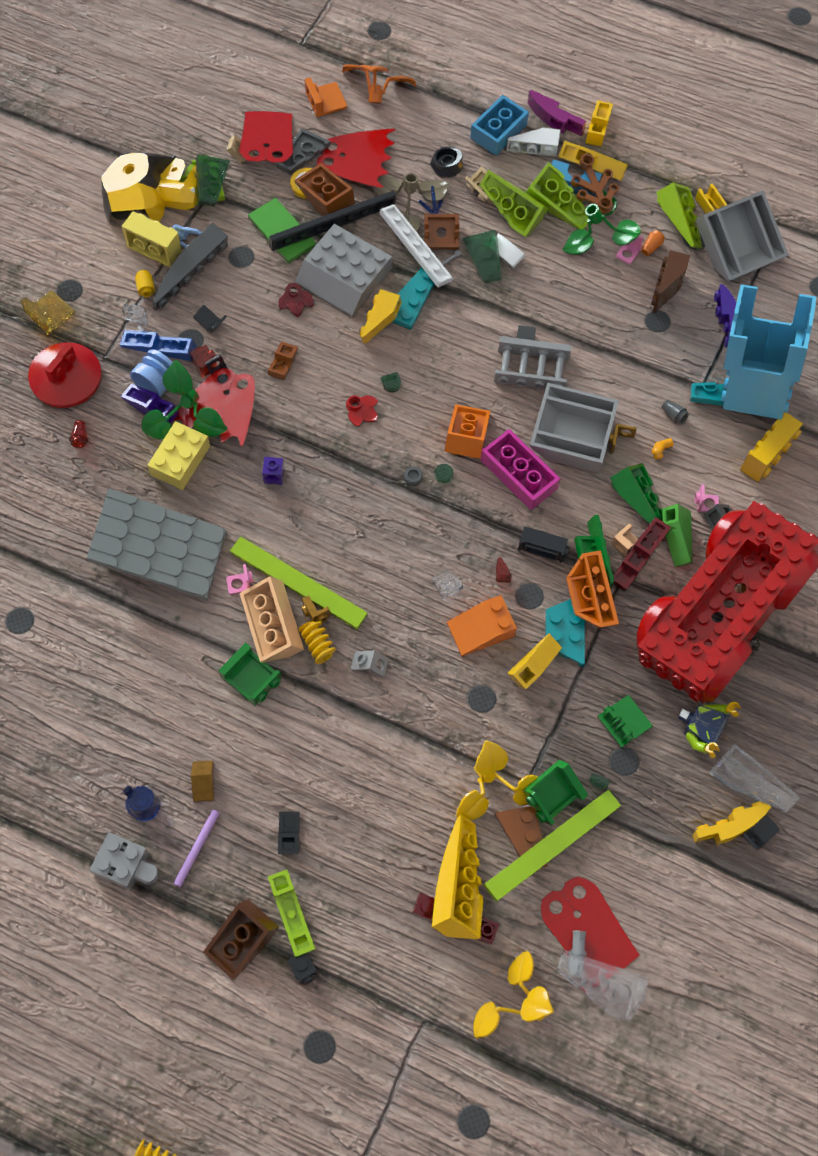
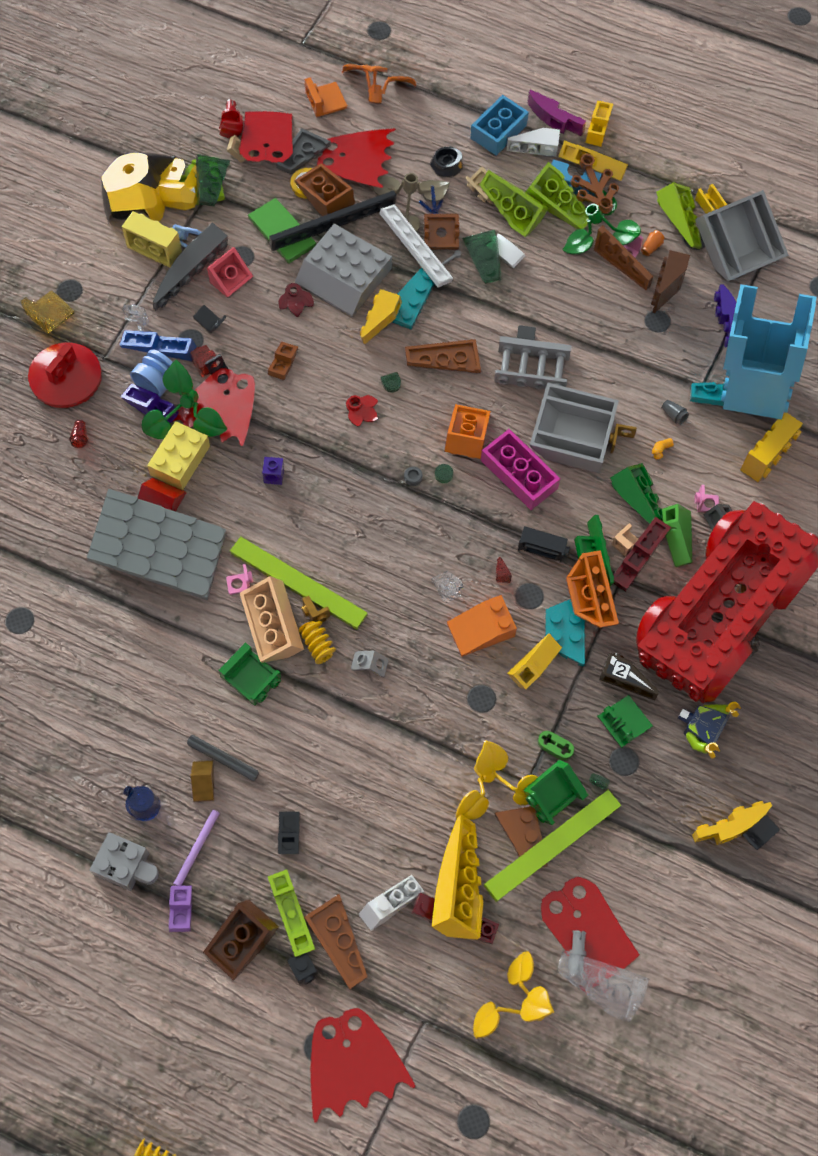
(144, 283): yellow brick -> none
(161, 494): none -> red slope
(180, 909): none -> medium lavender slope
(223, 758): none -> dark grey axle
(229, 272): none -> coral slope
(231, 121): none -> red piece
(335, 935): none -> dark orange wing
(355, 1070): none -> red piece
(390, 902): none -> white slope
(446, 356): none -> dark orange wing
(553, 749): none -> bright green beam
(615, 253): none -> dark orange wing
(625, 675): none -> dark brown slope
(747, 776): clear wedge -> none

